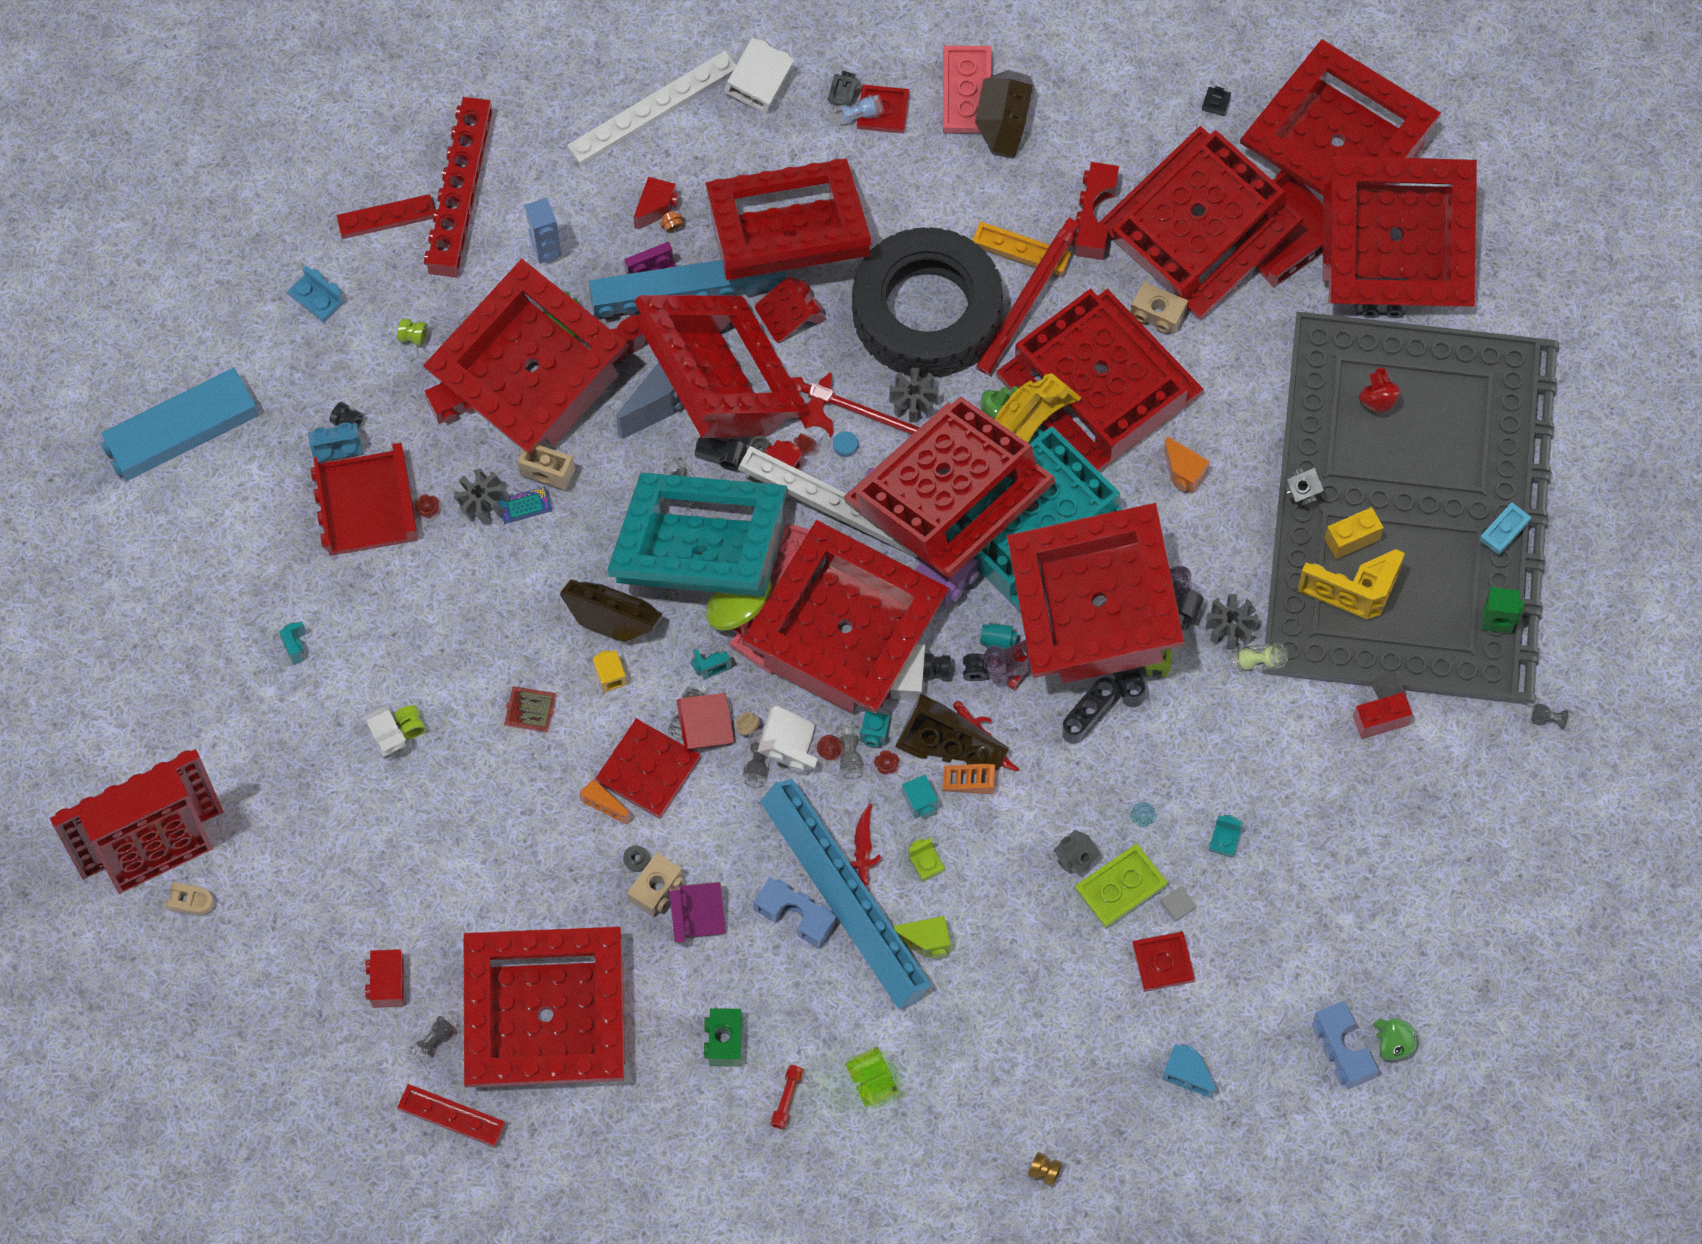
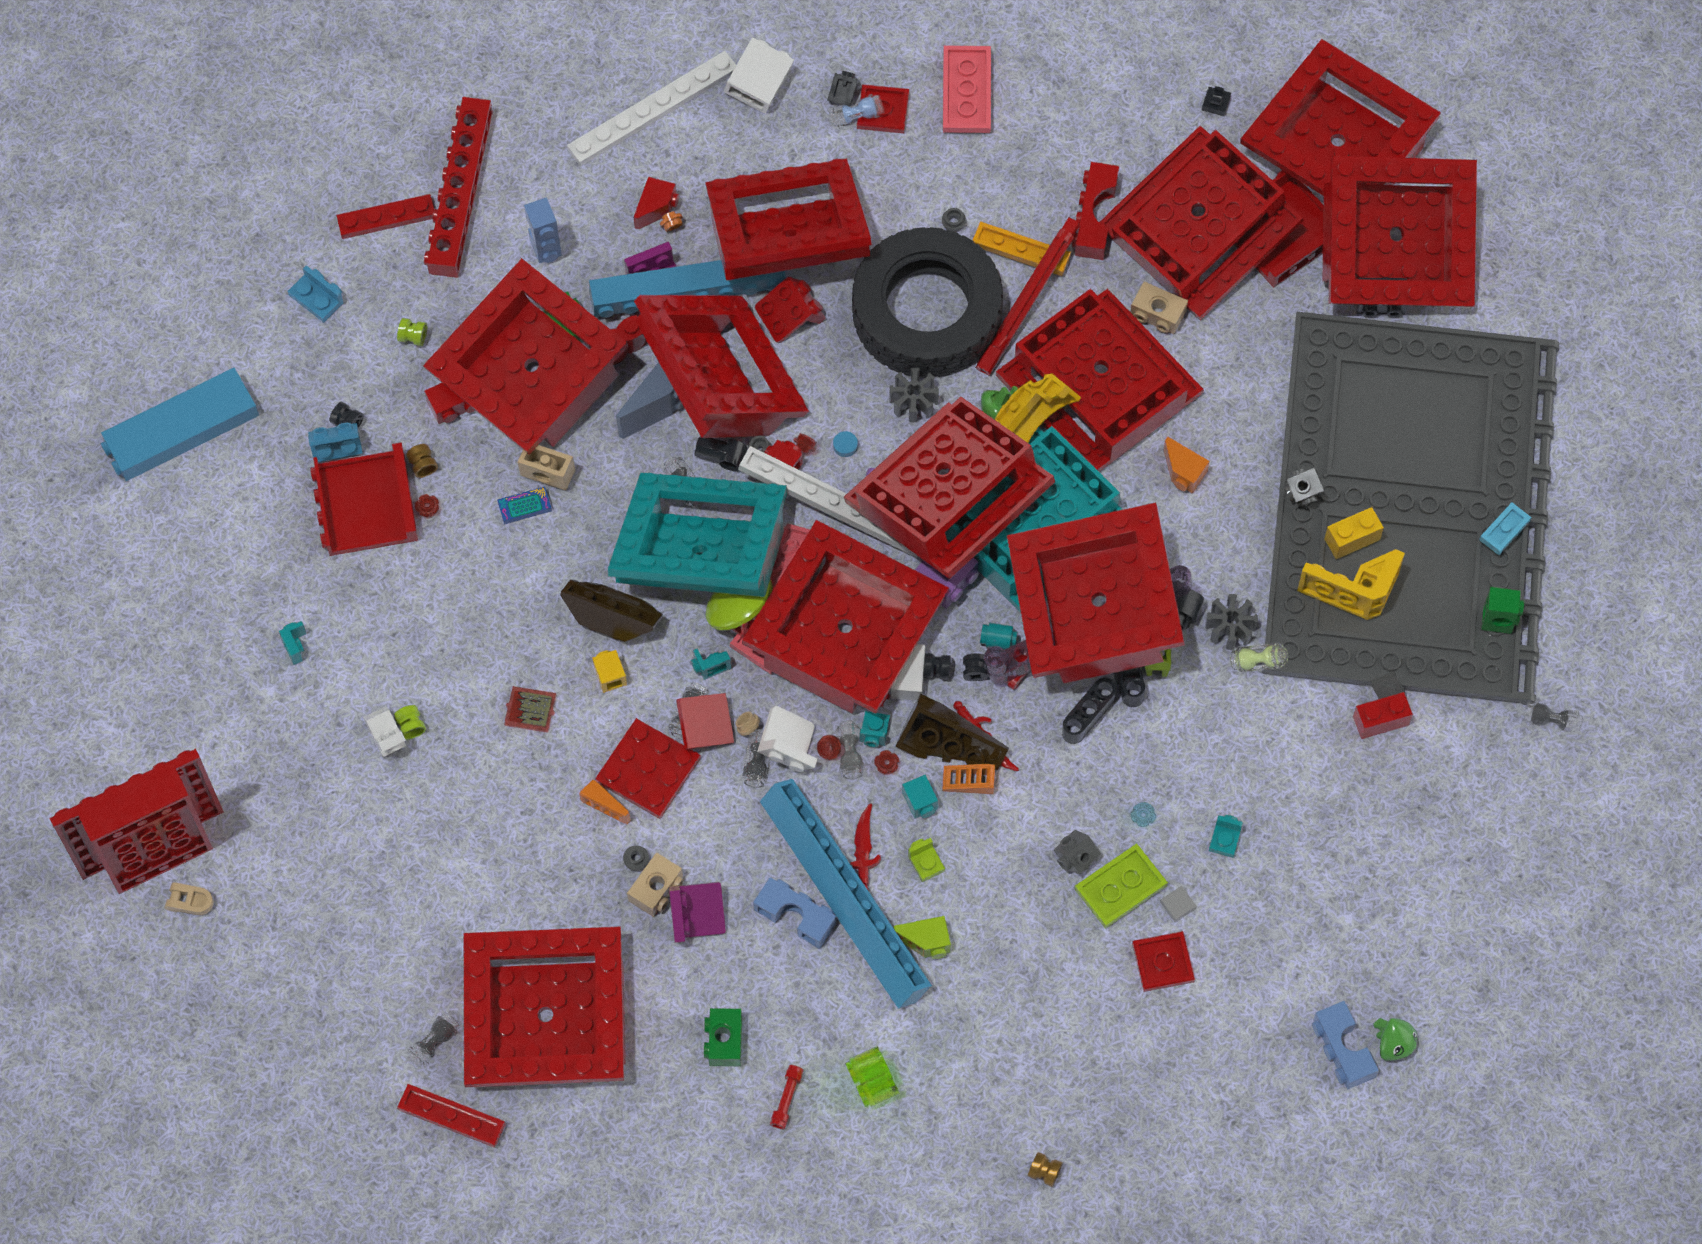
(386, 978): red brick -> none
(421, 459): none -> pearl gold wheel
(481, 496): dark grey gear -> none
(824, 394): red piece -> none
(954, 213): none -> dark grey plate
(1004, 111): dark brown wedge -> none
(1188, 1071): dark azure slope -> none
(1381, 394): red piece -> none

